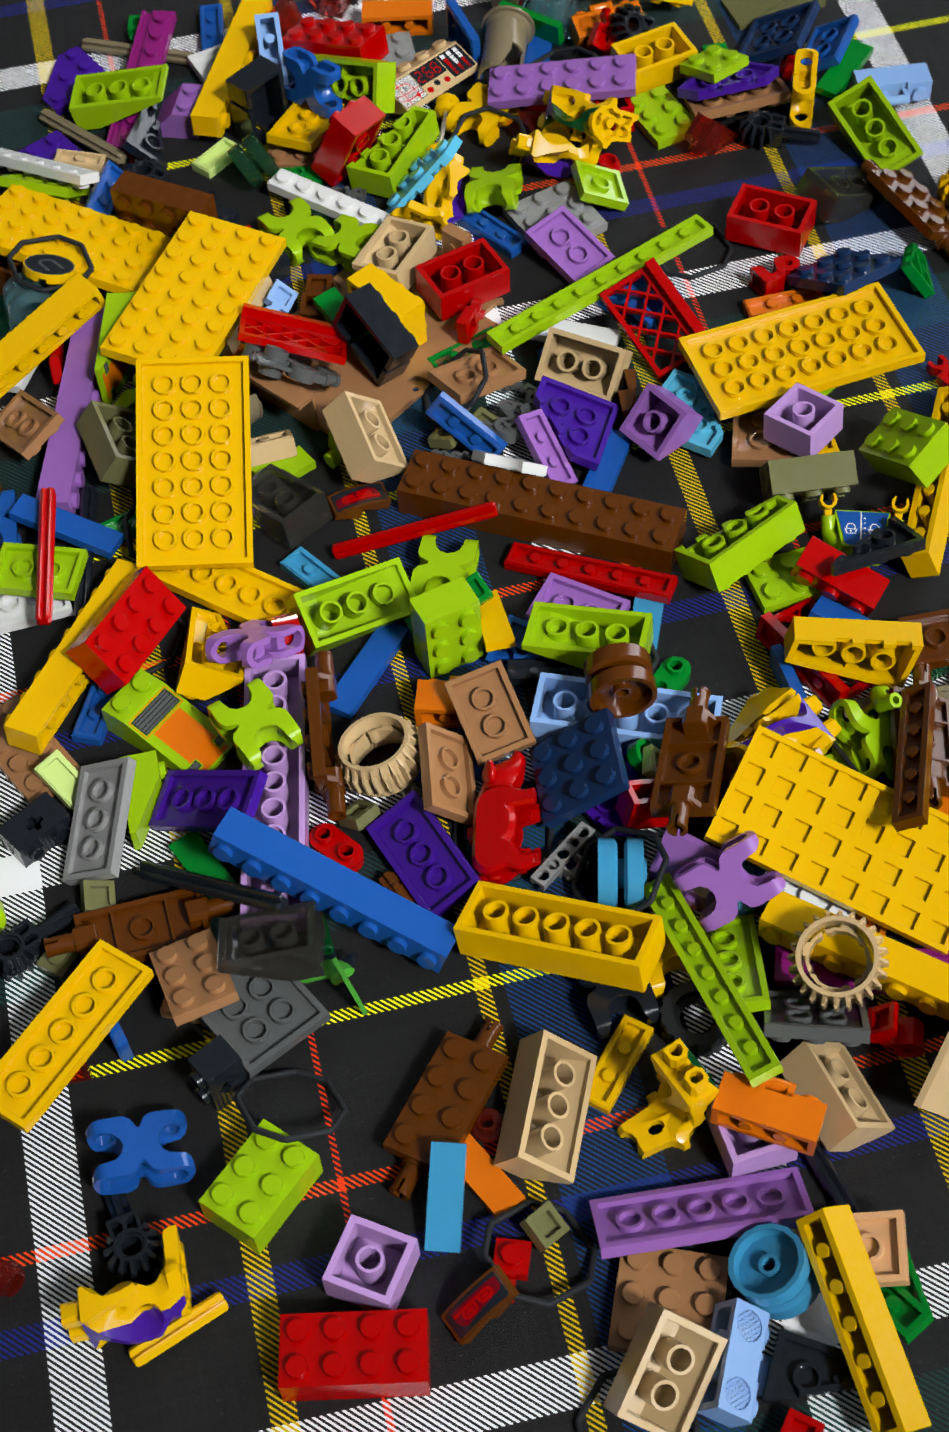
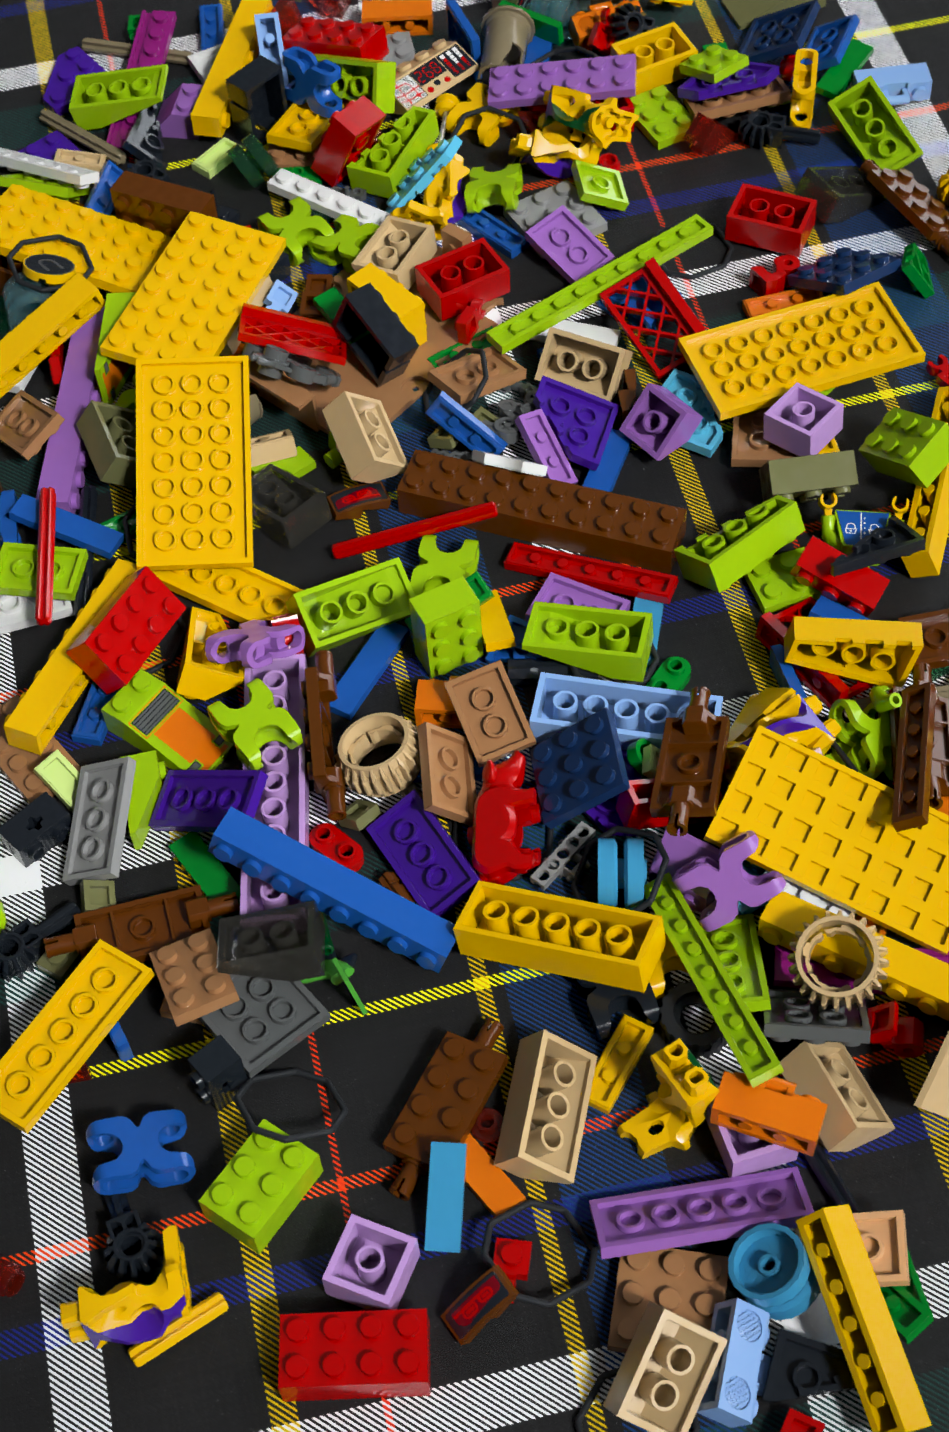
(212, 887): black axle -> none
(307, 568): dark azure tile -> none
(544, 1226): olive plate -> none
(620, 679): reddish brown wheel -> none

